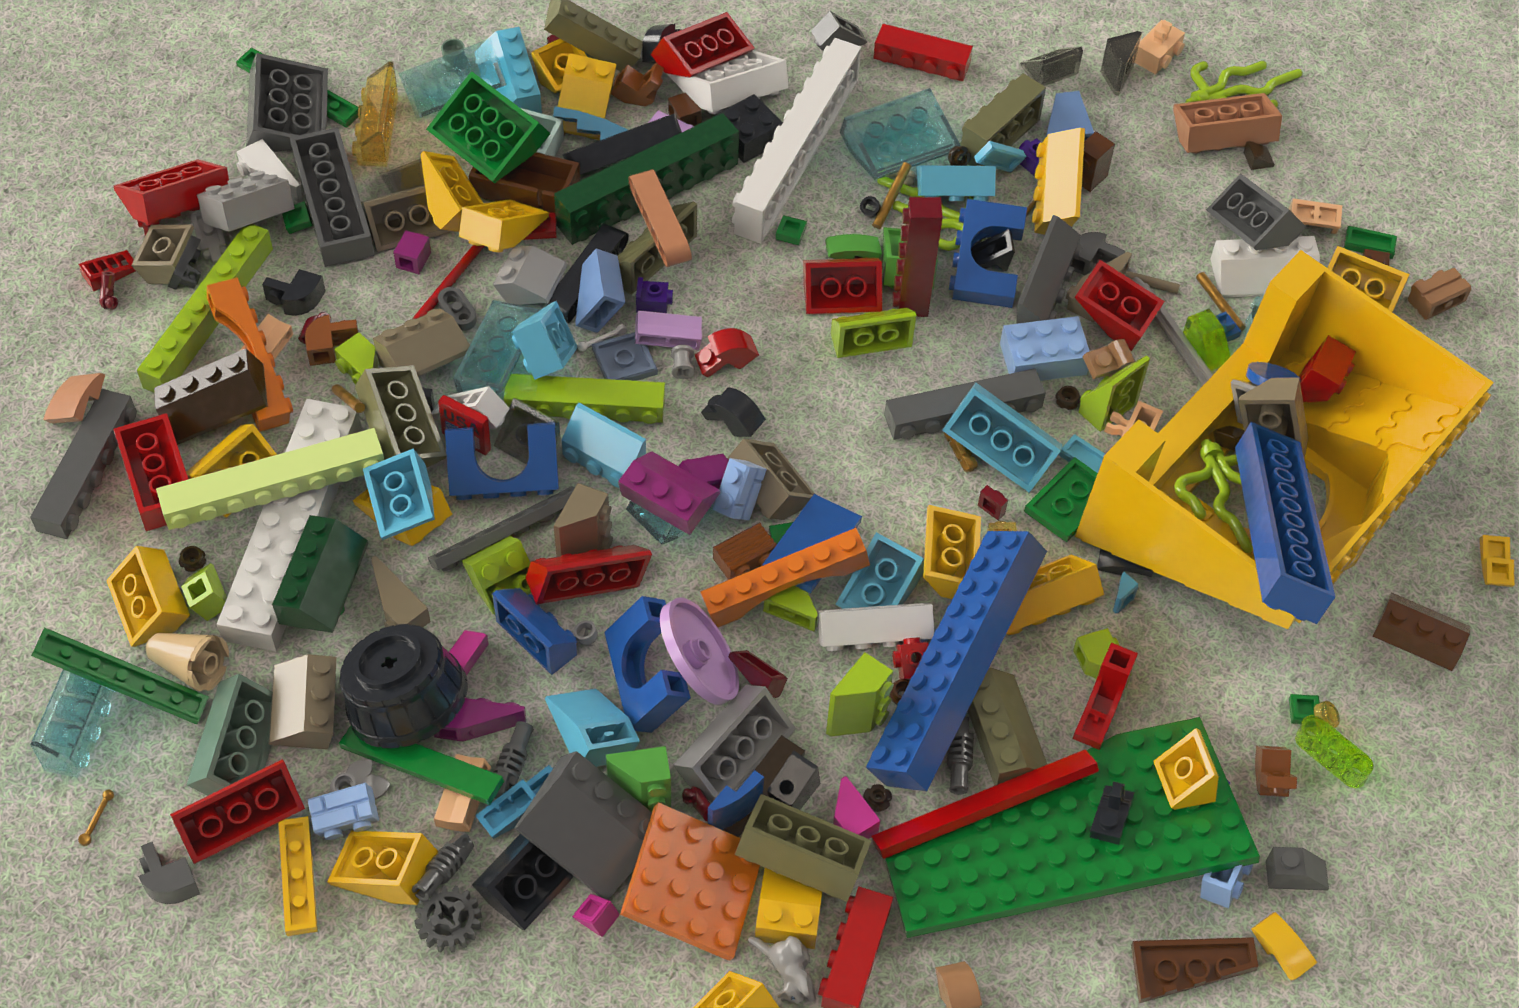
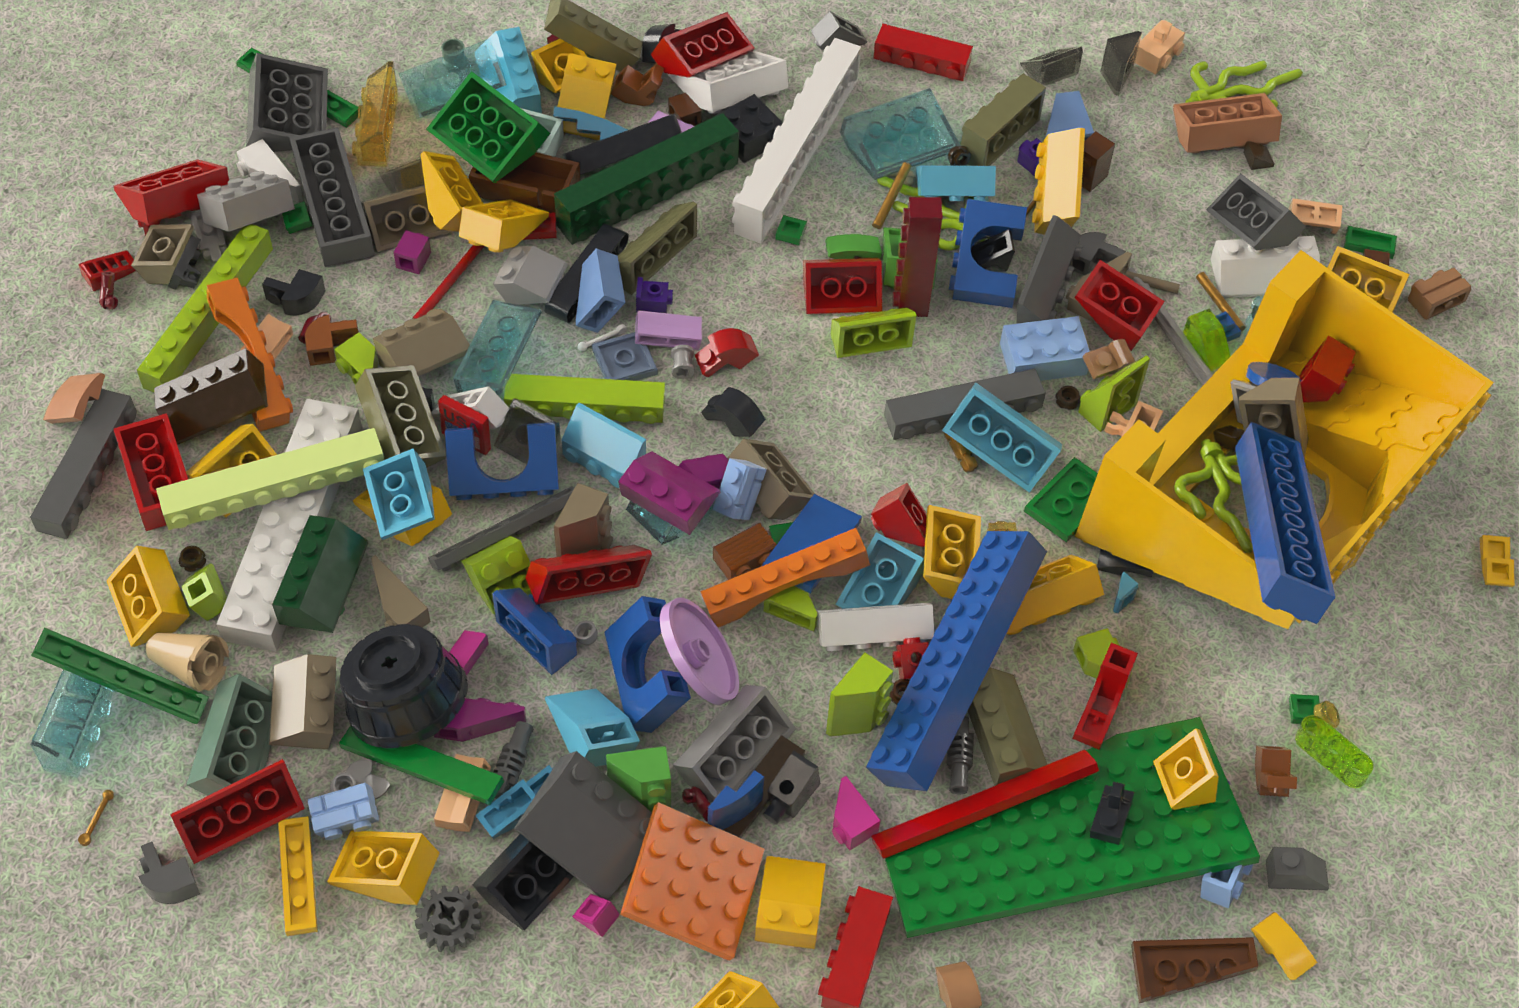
(348, 398): pearl gold bar -> none
(444, 865): dark grey hinge -> none
(459, 309): dark grey plate -> none
(545, 341): medium azure slope -> none
(660, 218): nougat beam -> none
(758, 672): dark red slope -> none
(790, 960): light grey animal -> none
(803, 847): olive brick -> none
(871, 201): black hinge -> none
(881, 804): dark brown plate -> none
(901, 516): none -> red slope
(993, 502): dark red plate -> none
(1000, 155): medium azure tile -> none
(1082, 451): medium azure tile -> none
(1422, 631): reddish brown slope -> none

